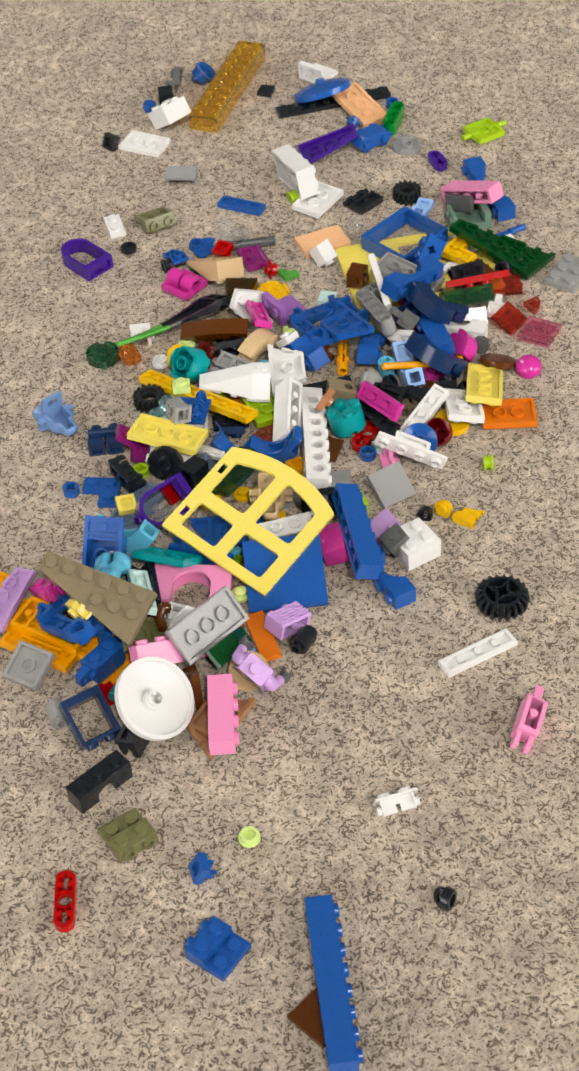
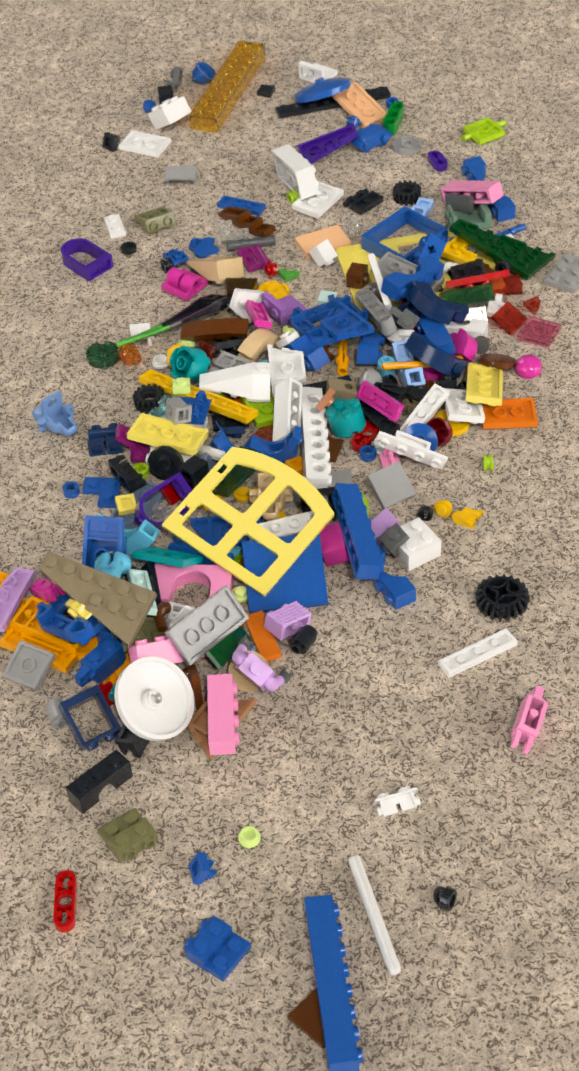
(222, 248): red tile -> none
(242, 219): none -> reddish brown slope
(374, 915): none -> white axle

